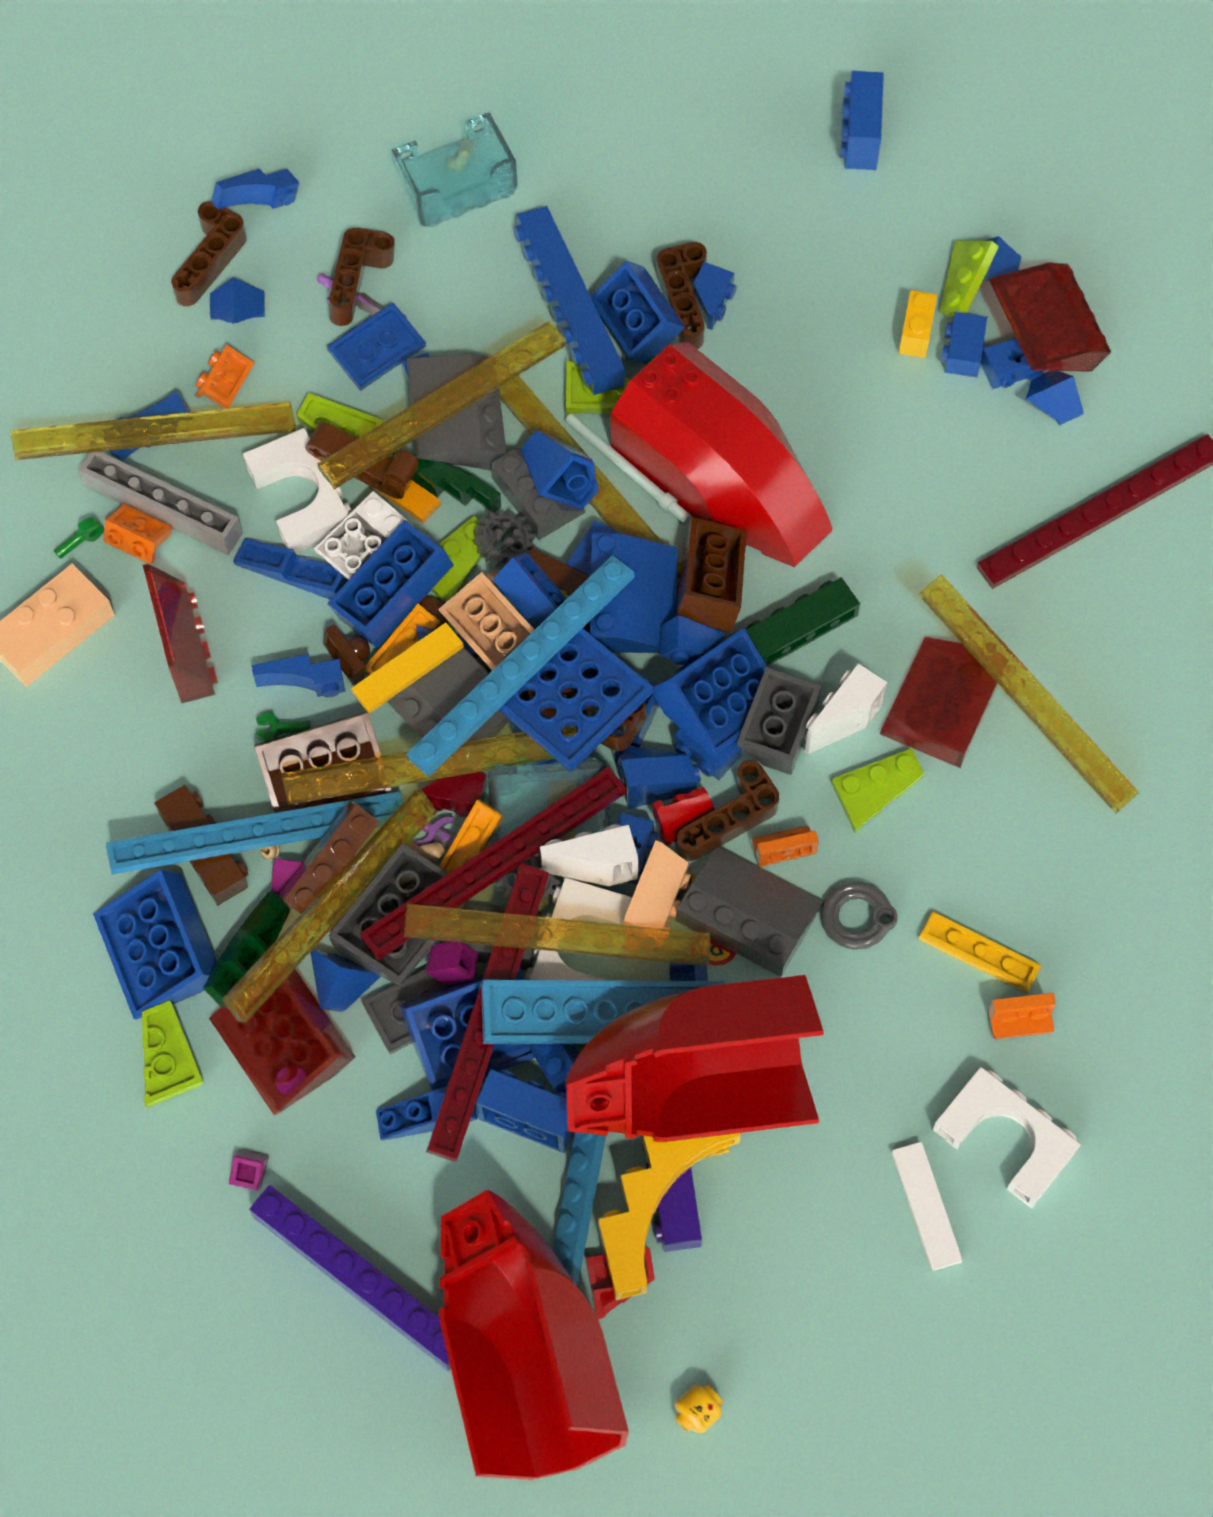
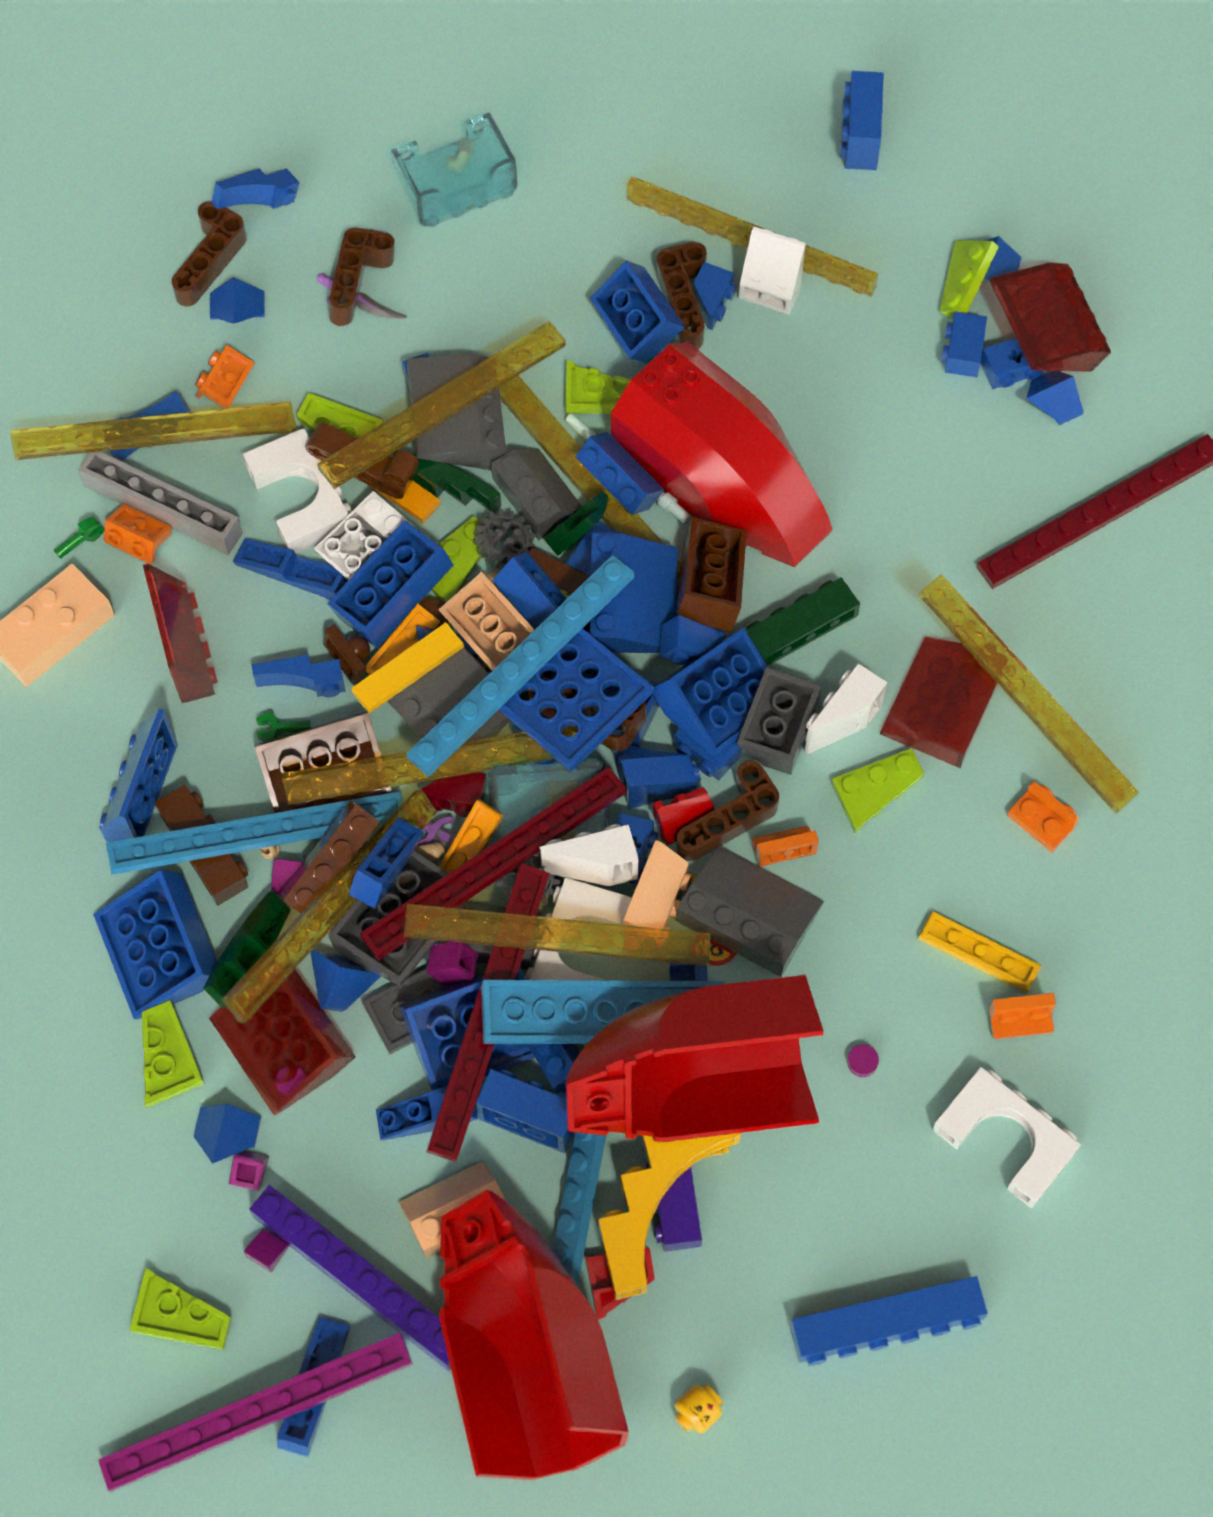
(140, 779): none -> blue slope
(177, 1316): none -> lime wing
(225, 1131): none -> blue slope
(255, 1412): none -> magenta plate
(266, 1250): none -> magenta slope
(325, 1346): none -> blue slope
(376, 346): blue tile -> none
(385, 863): none -> blue slope
(427, 1206): none -> light nougat slope
(560, 470): blue slope -> none
(569, 301): blue brick -> none
(577, 524): none -> dark green slope
(619, 473): none -> blue brick
(739, 233): none -> clear yellow plate
(772, 270): none -> white slope
(863, 1061): none -> magenta tile
(868, 937): dark grey piece -> none
(887, 1320): none -> blue brick
(918, 324): yellow brick -> none
(926, 1206): white tile -> none
(1044, 816): none -> orange bracket

